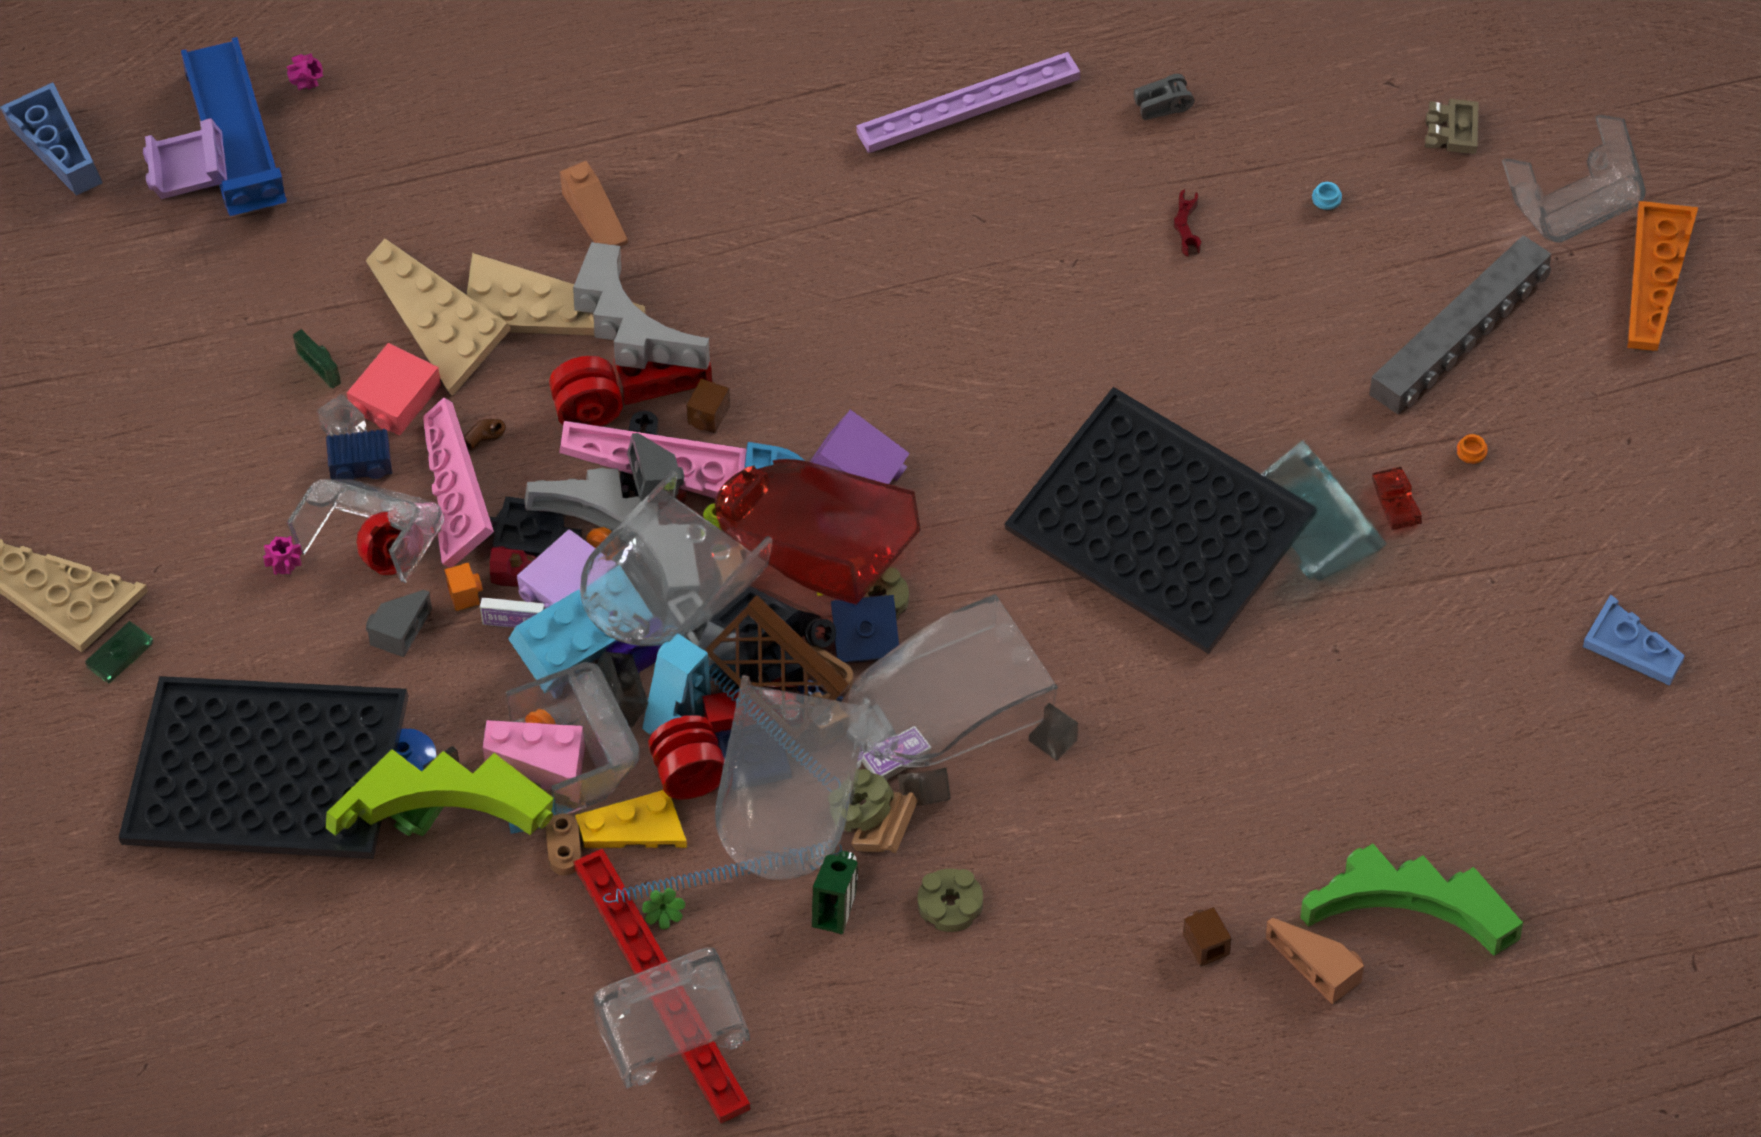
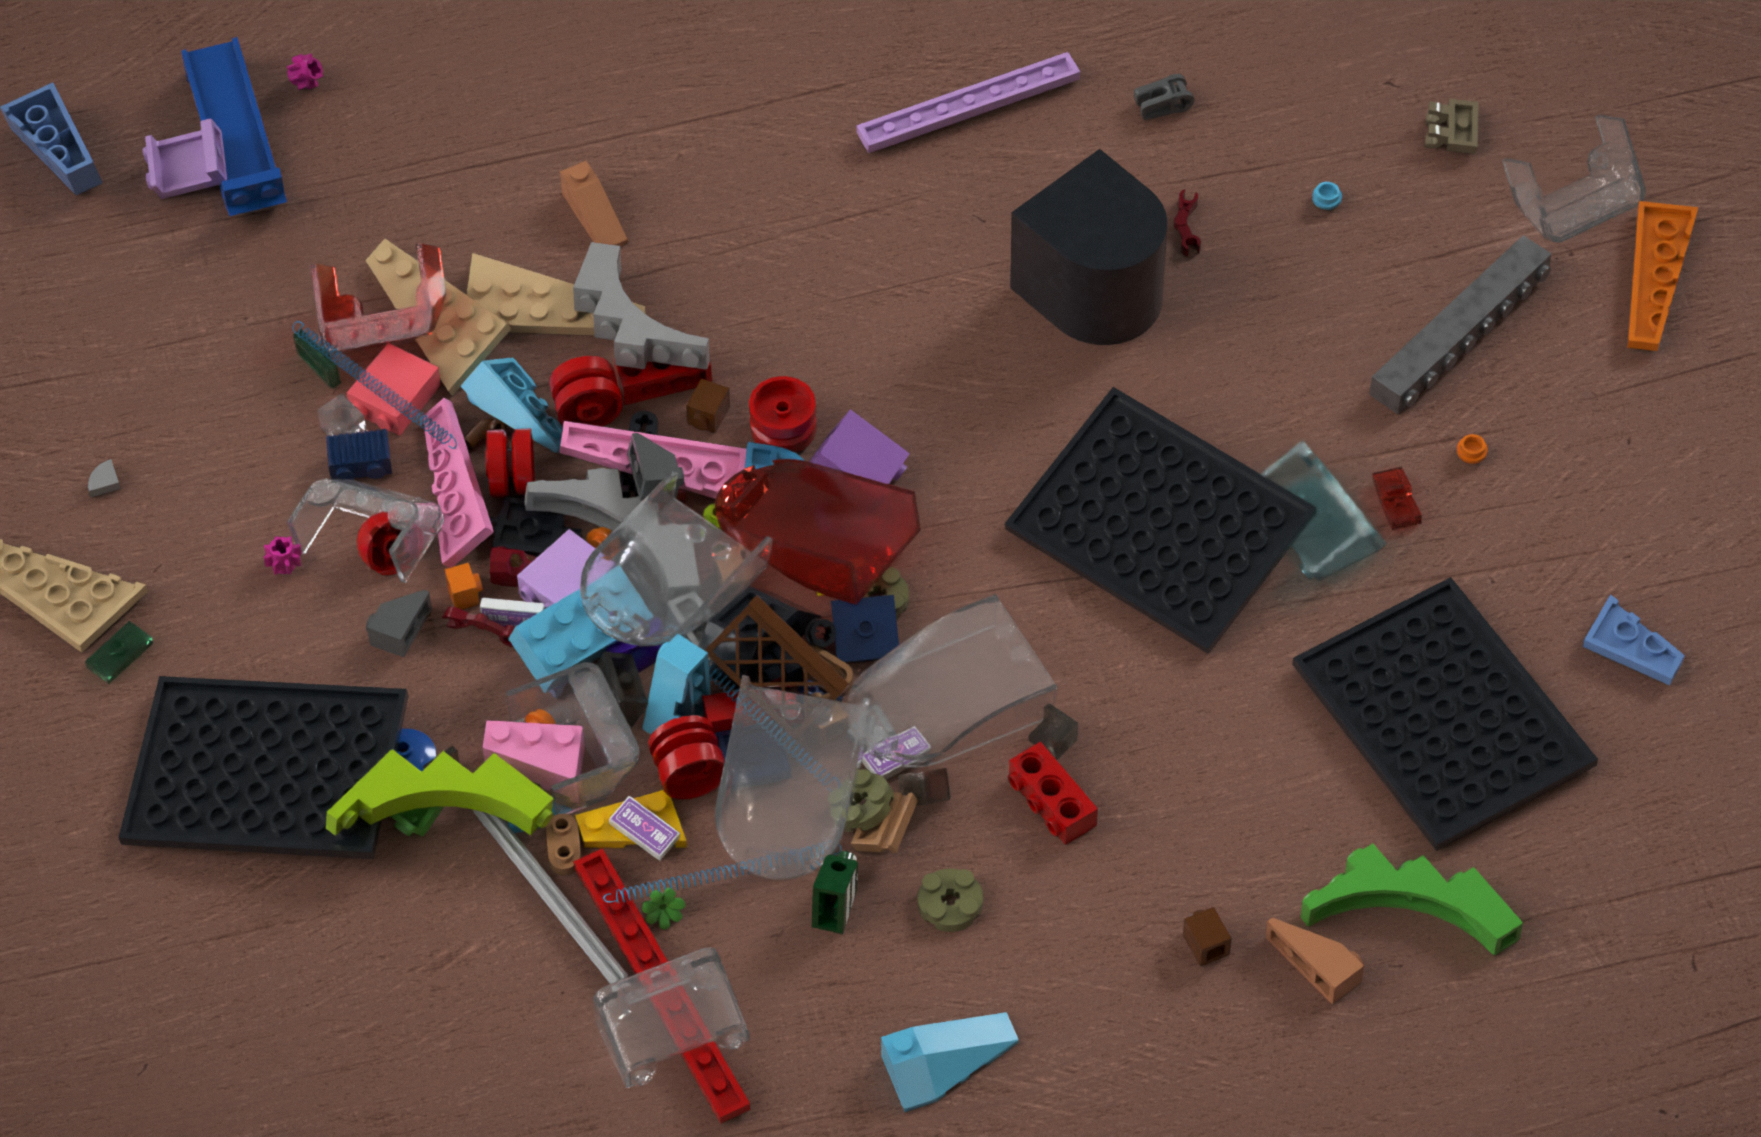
(103, 479): none -> light grey tile
(343, 318): none -> clear red windscreen
(376, 384): none -> piece
(462, 619): none -> dark red piece
(507, 394): none -> medium azure wedge
(508, 462): none -> red wheel
(553, 897): none -> light grey axle
(644, 828): none -> tile
(783, 413): none -> red wheel
(937, 1056): none -> medium azure wedge
(1052, 778): none -> red brick
(1092, 253): none -> black brick
(1444, 713): none -> black plate

